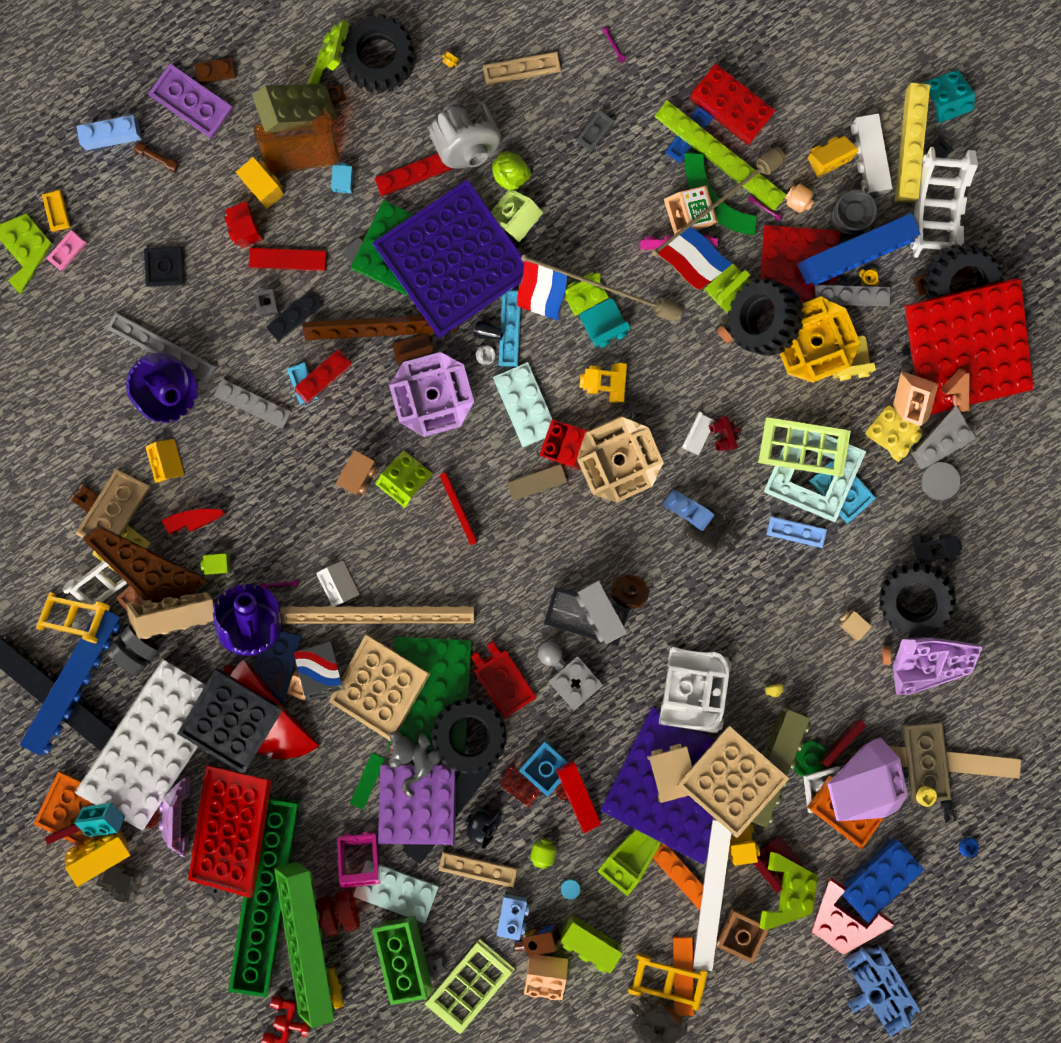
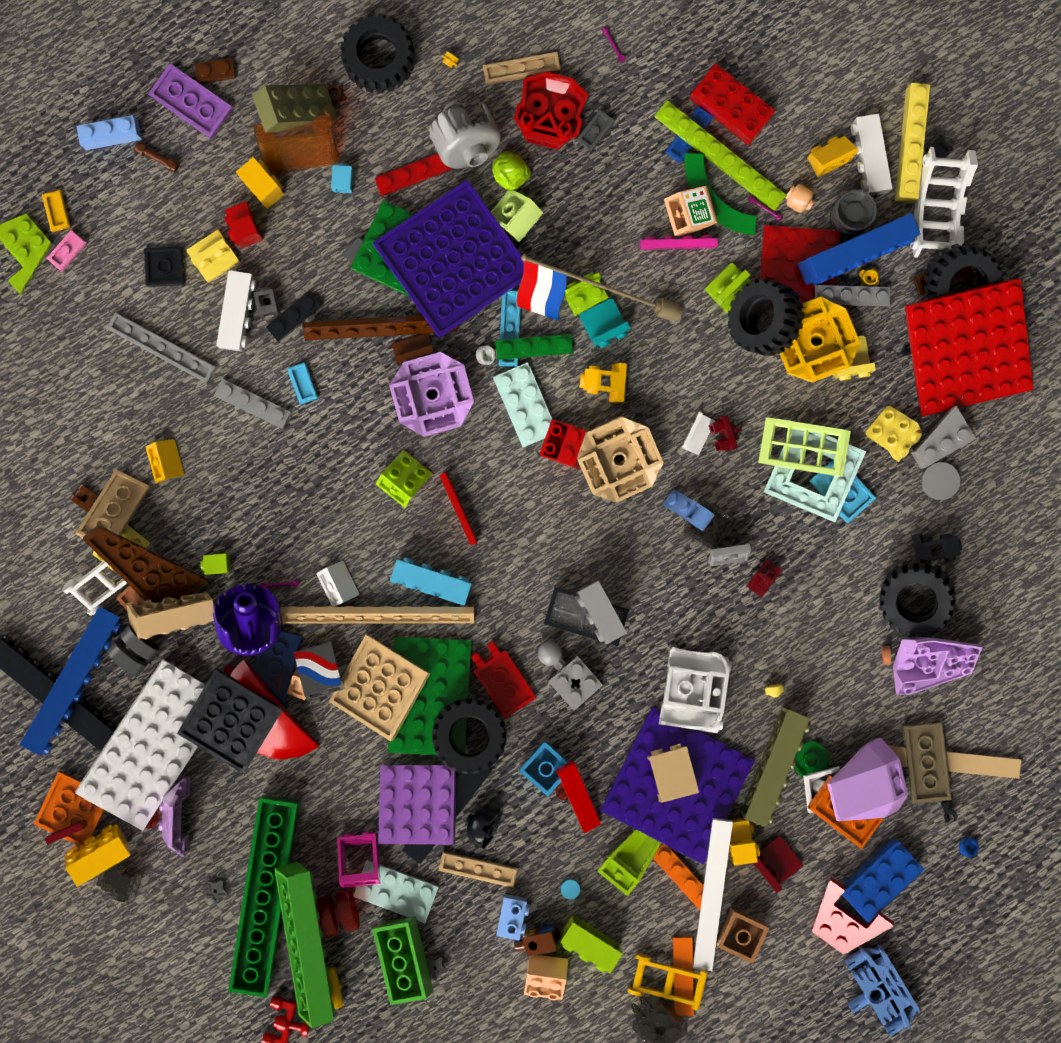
(89, 636): yellow piece -> none
(99, 820): teal brick -> none
(161, 387): dark purple piece -> none
(191, 519): red slope -> none
(212, 256): none -> light yellow bracket
(229, 830): red plate -> none
(236, 310): none -> white brick
(287, 259): red tile -> none
(322, 377): red brick -> none
(329, 53): lime wing -> none
(357, 474): medium nougat brick -> none
(367, 781): green piece -> none
(404, 750): dark grey animal -> none
(430, 581): none -> medium azure wedge
(486, 330): black cone -> none
(493, 958): yellowish green piece -> none
(519, 786): clear red hinge -> none
(533, 347): none -> green plate
(537, 482): dark tan tile -> none
(543, 853): lime head -> none
(554, 95): none -> red brick
(627, 599): reddish brown tile -> none
(691, 252): flag -> none
(723, 333): nougat tile -> none
(729, 555): none -> light grey tile
(733, 781): tan plate -> none
(764, 578): none -> dark red hips
(796, 532): light blue tile -> none
(796, 896): lime wing -> none
(841, 743): dark red tile -> none
(854, 624): tan brick -> none
(914, 398): light nougat slope -> none
(926, 796): light yellow tile -> none
(951, 95): teal bracket -> none
(959, 386): nougat slope -> none

